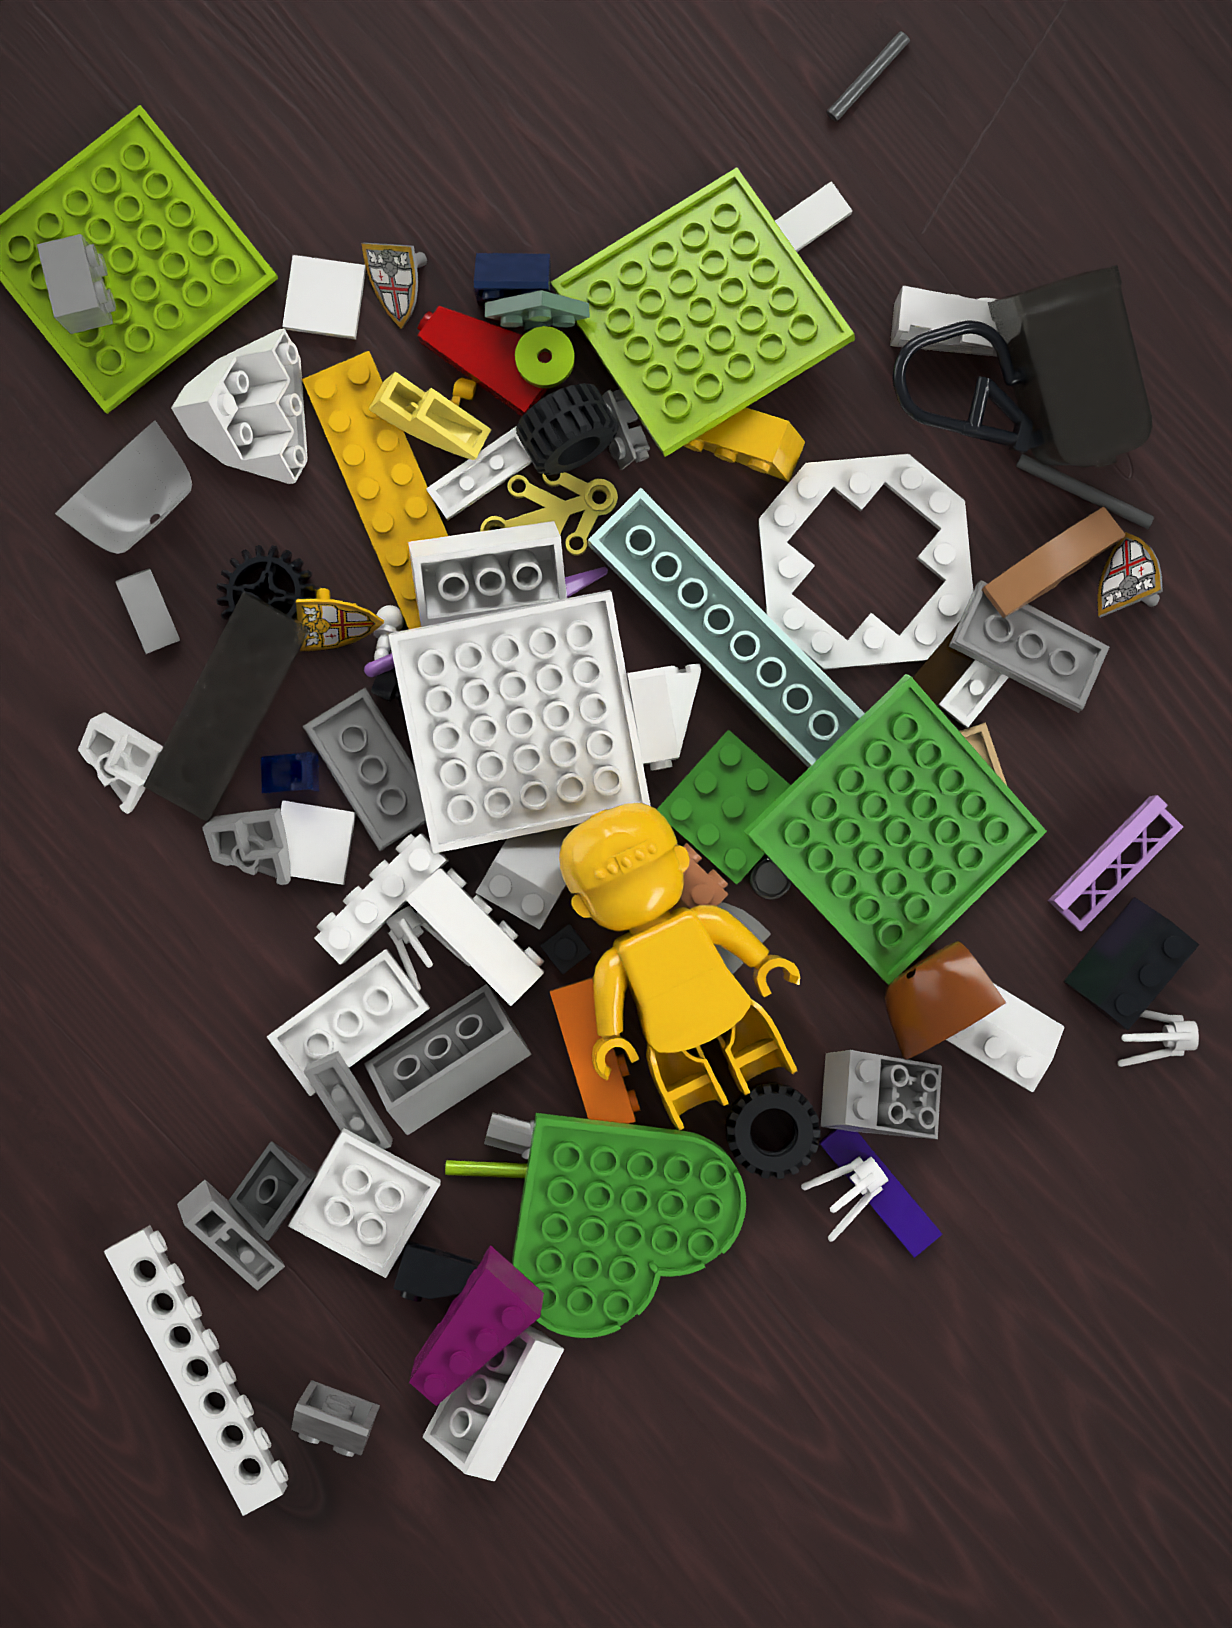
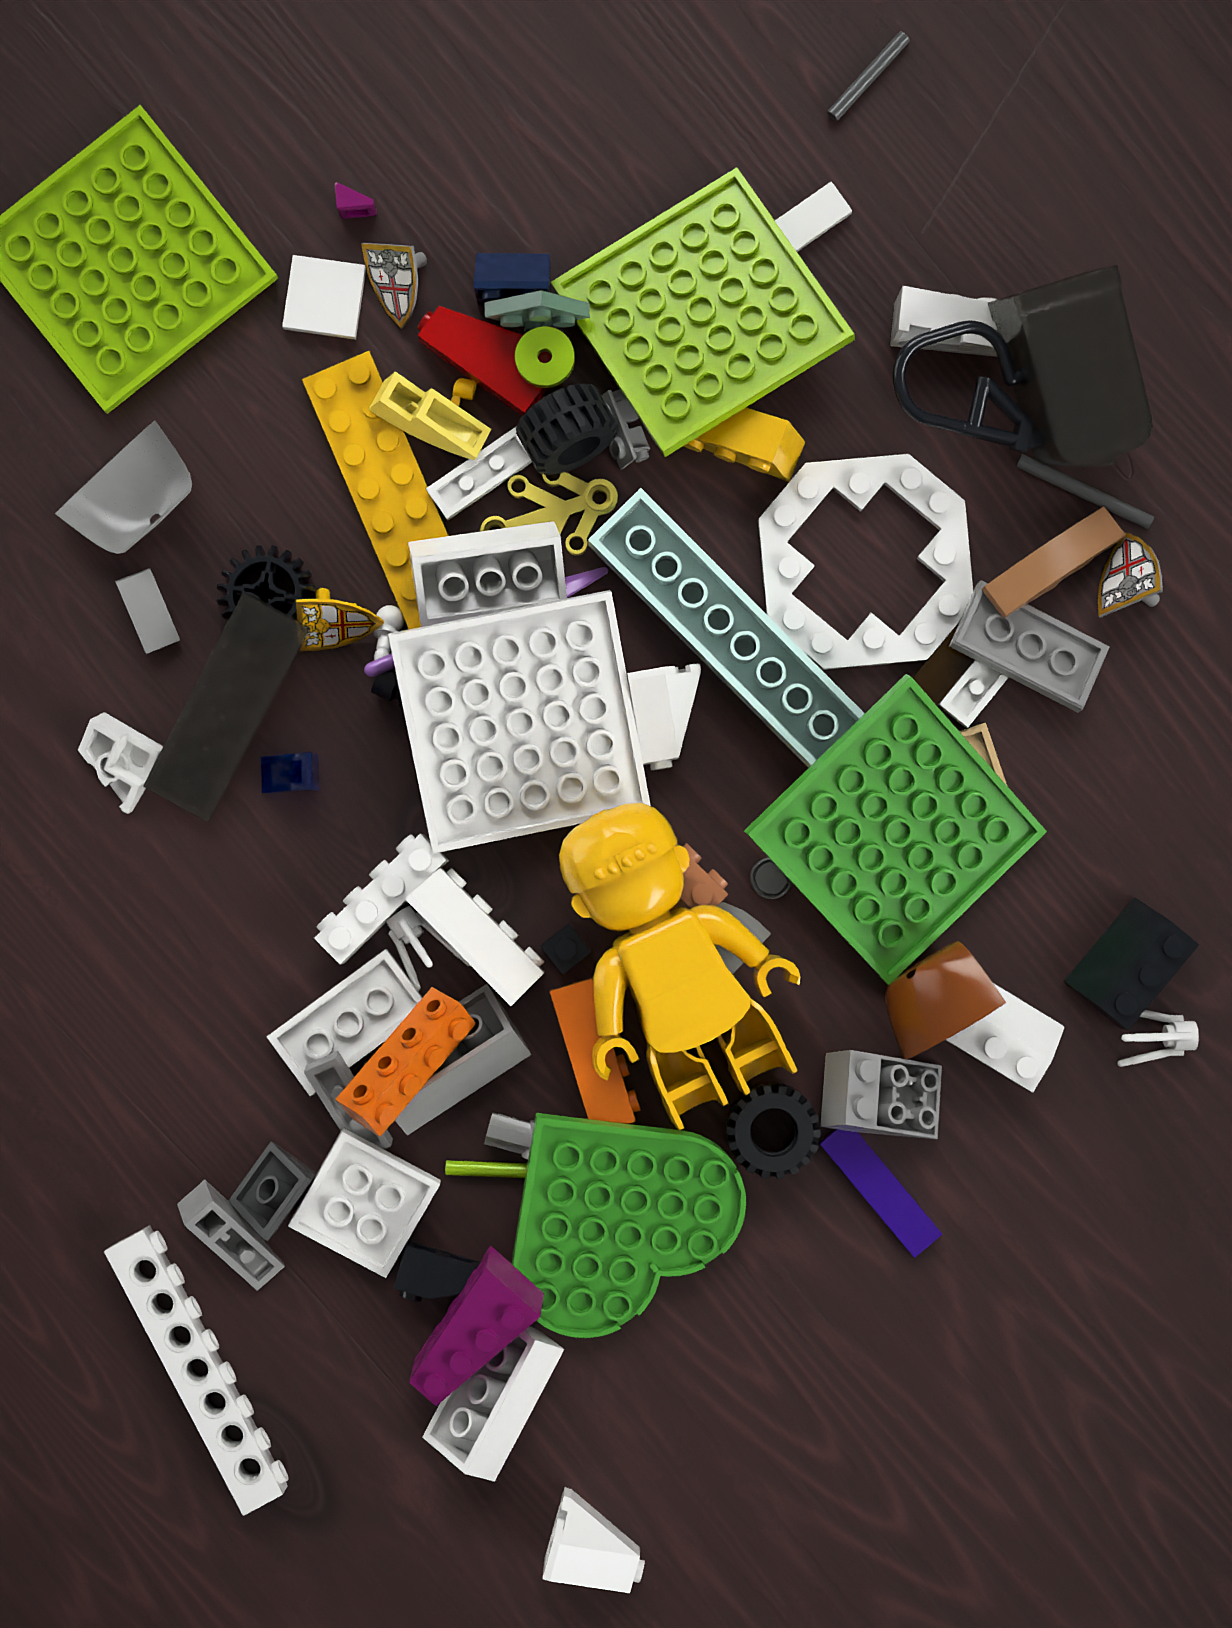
(76, 283): light grey brick -> none
(250, 409): white brick -> none
(251, 842): light grey slope -> none
(318, 841): white tile -> none
(334, 1418): light grey slope -> none
(352, 203): none -> magenta slope
(369, 767): light grey tile -> none
(405, 1061): none -> orange brick
(527, 875): light grey slope -> none
(590, 1549): none -> white slope
(720, 801): bright green plate -> none
(867, 1180): white plant -> none
(1111, 851): lavender fence -> none

